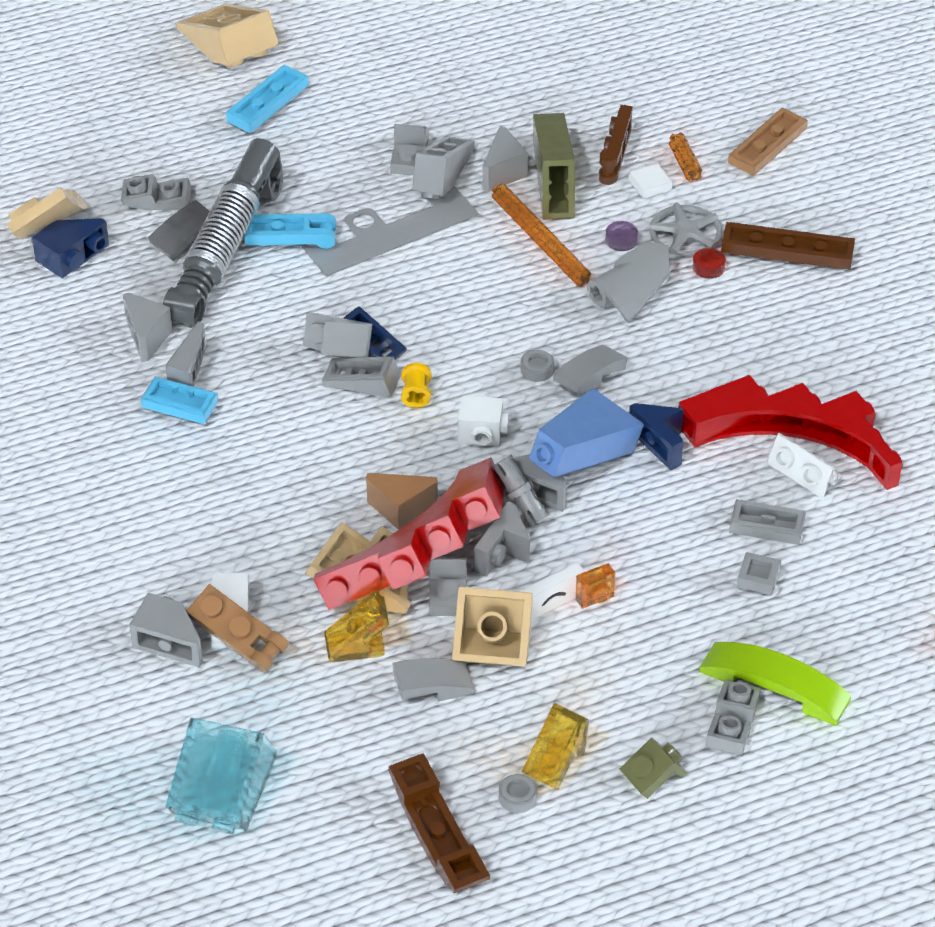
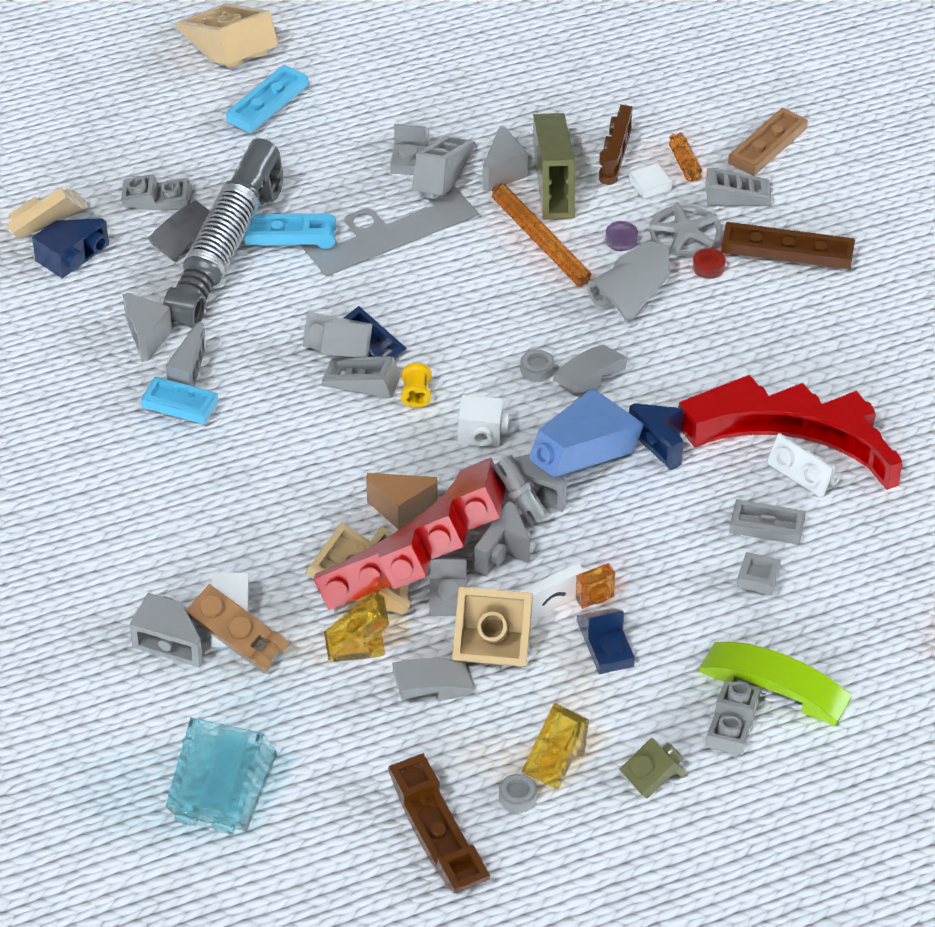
(606, 640): none -> dark blue slope
(732, 188): none -> light grey slope

